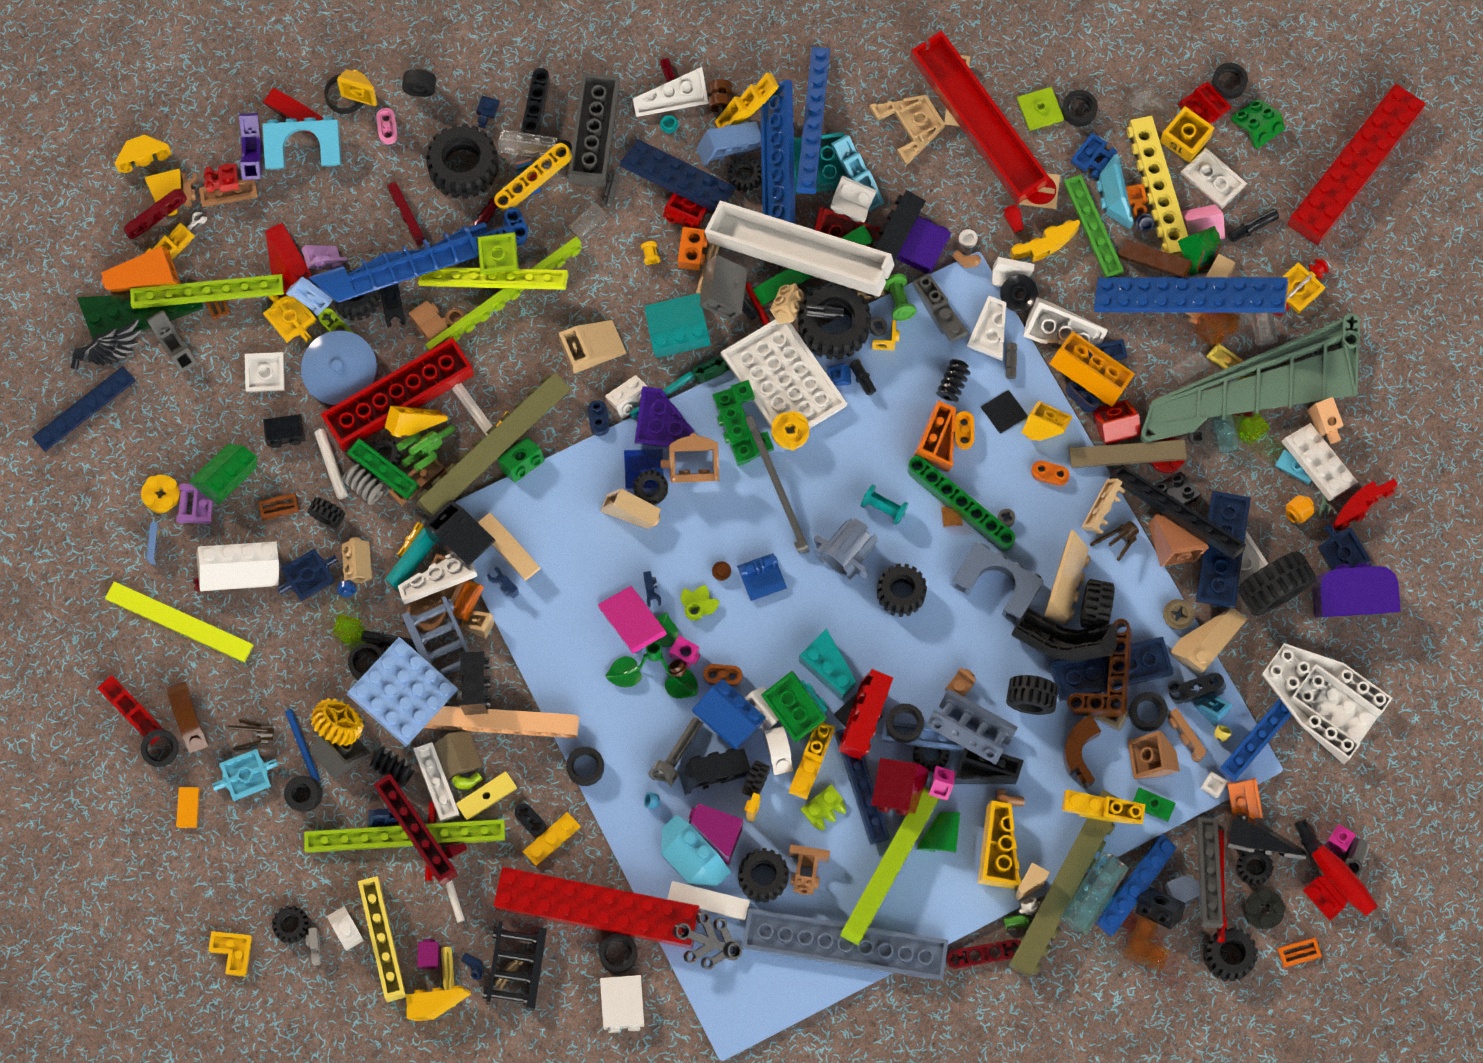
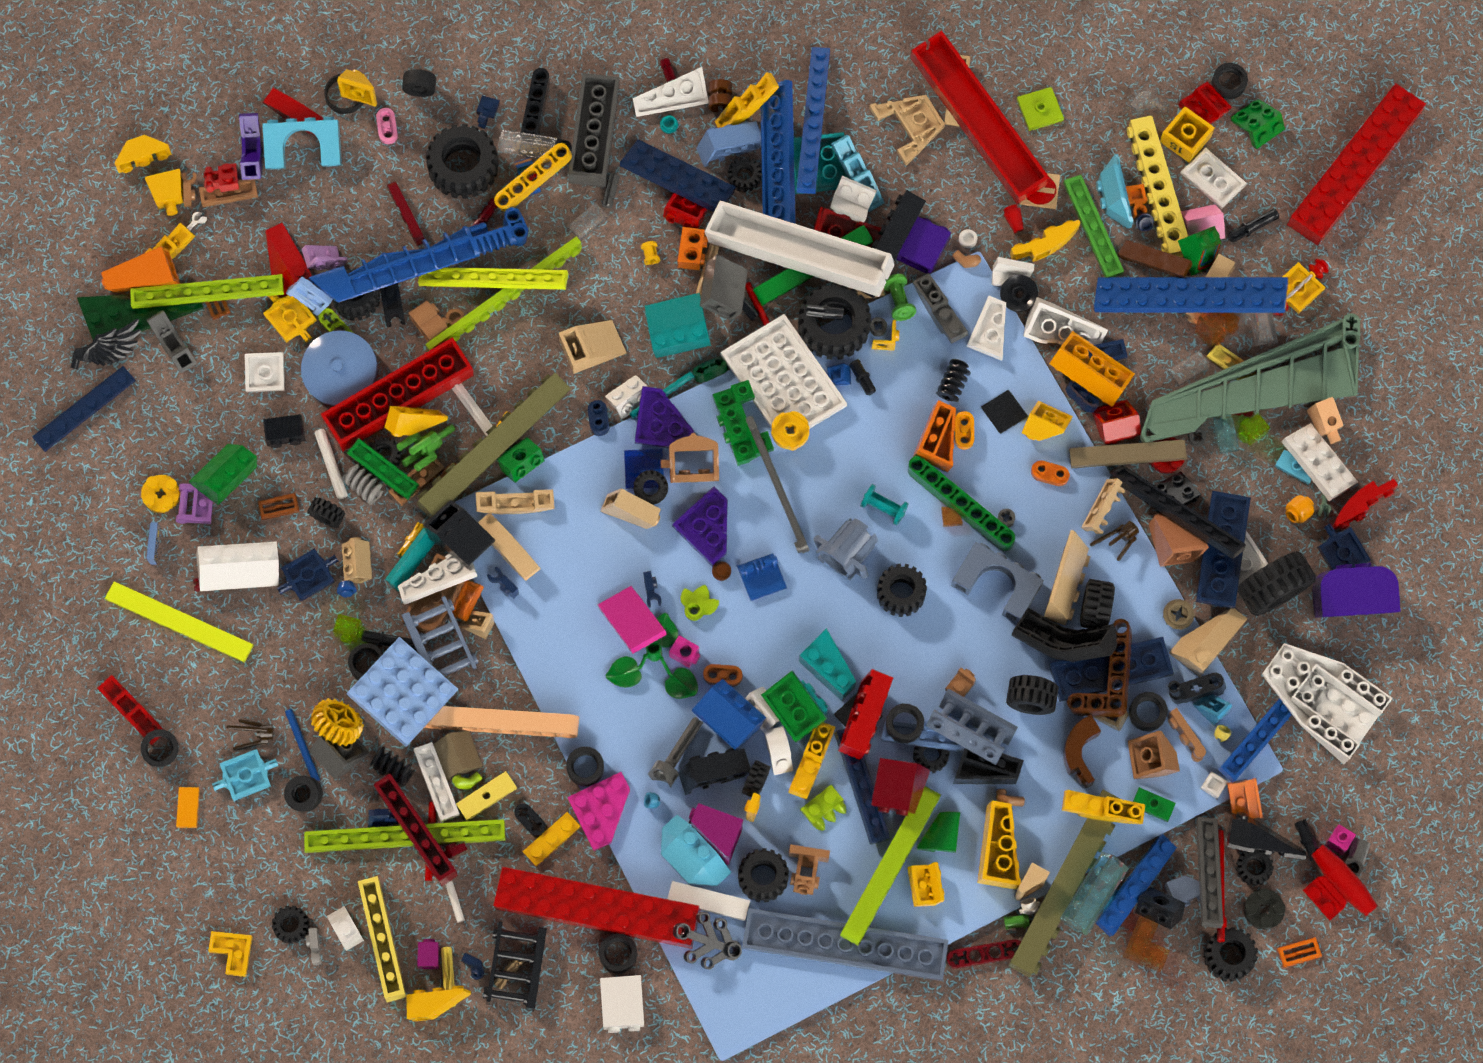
(155, 213): dark red beam -> none
(186, 717): reddish brown arch -> none
(475, 683): black wedge -> none
(498, 253): lime plate -> none
(514, 502): none -> tan slope
(600, 809): none -> dark pink plate
(677, 668): reddish brown plate -> none
(706, 526): none -> dark purple plate
(787, 303): tan brick -> none
(926, 884): none -> yellow bracket
(941, 783): dark pink brick -> none
(1011, 360): dark grey axle -> none
(1075, 120): black tyre -> none
(1088, 153): blue plate -> none

